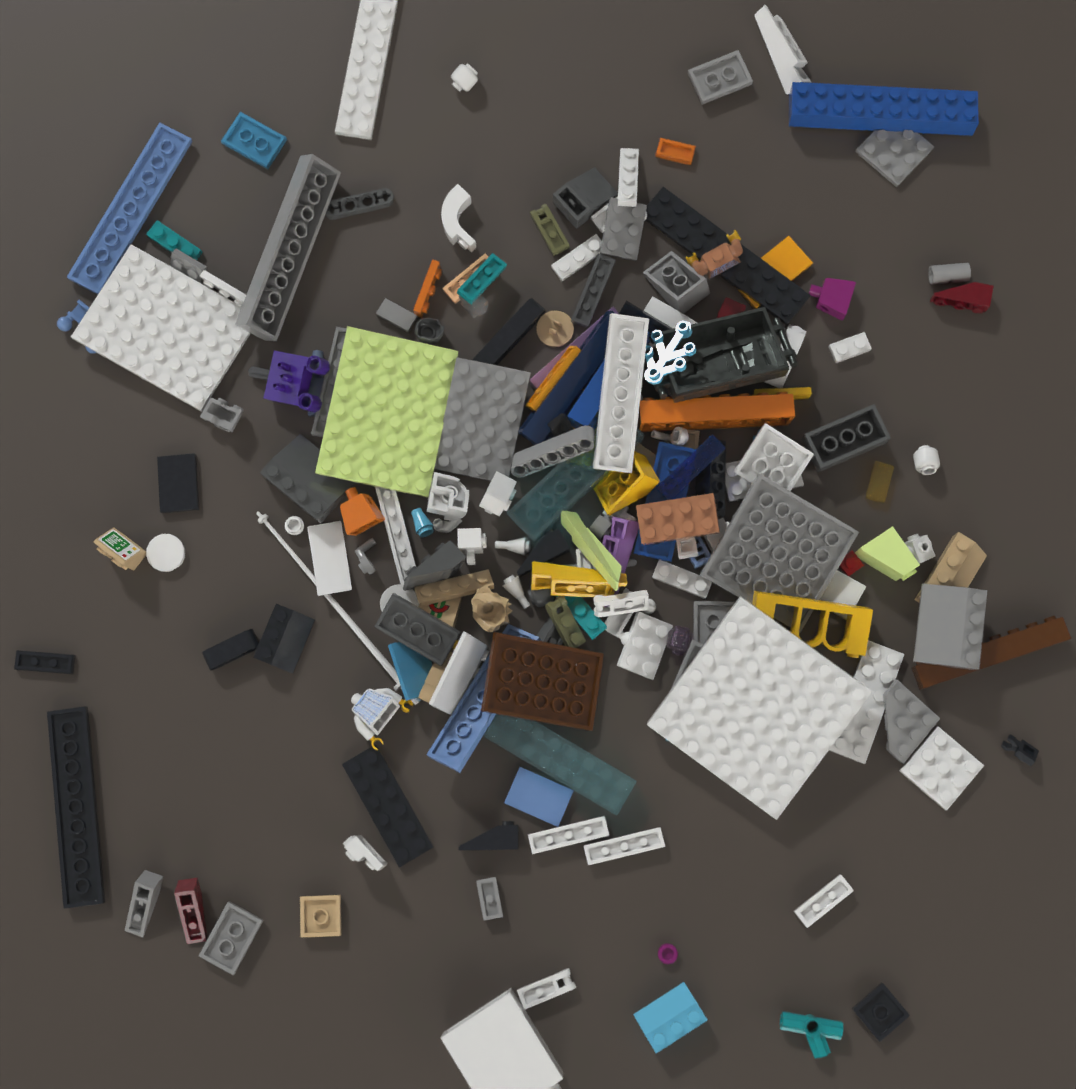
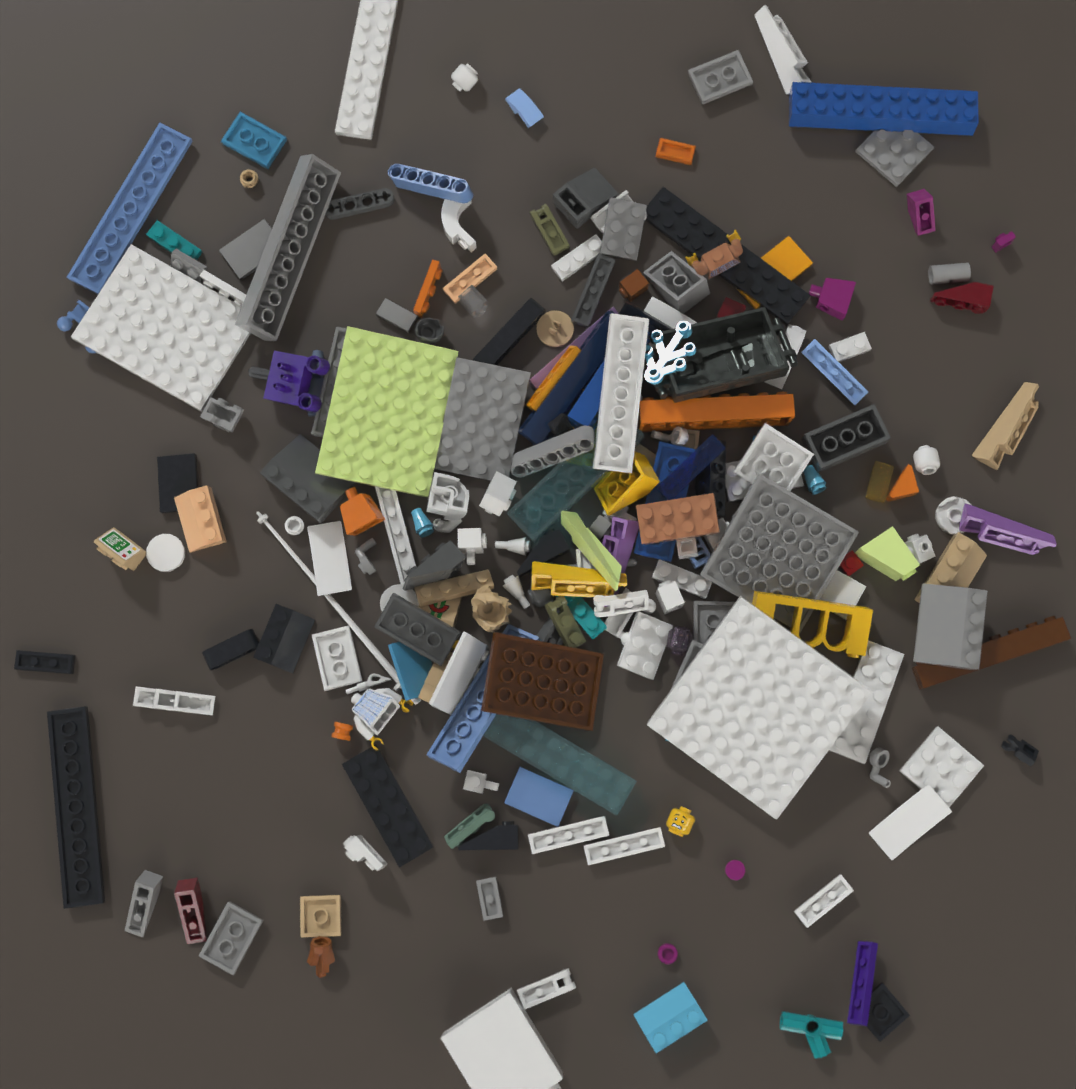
(174, 700): none -> white slope
(200, 518): none -> light nougat slope
(245, 175): none -> tan plate
(246, 250): none -> light grey tile
(321, 955): none -> dark orange rock
(337, 658): none -> white tile
(342, 731): none -> orange wheel
(369, 683): none -> white hand
(430, 183): none -> medium blue beam
(469, 825): none -> sand green plate
(477, 782): none -> white plate
(481, 278): teal plate -> none
(524, 106): none -> light blue slope
(628, 177): white plate -> none
(633, 285): none -> dark orange brick
(669, 597): none -> white brick
(680, 821): none -> yellow head
(734, 869): none -> magenta tile
(798, 393): yellow tile -> none
(814, 481): none -> medium azure cone
(834, 371): none -> light blue plate
(862, 983): none -> dark purple plate
(879, 758): none -> light grey plate
(905, 485): none -> orange slope
(905, 721): light grey plate -> none
(910, 822): none -> white sticker
(921, 211): none -> magenta slope
(949, 514): none -> white tile
(1002, 241): none -> magenta plate
(1004, 531): none -> medium lavender wedge
(1008, 428): none -> tan wedge

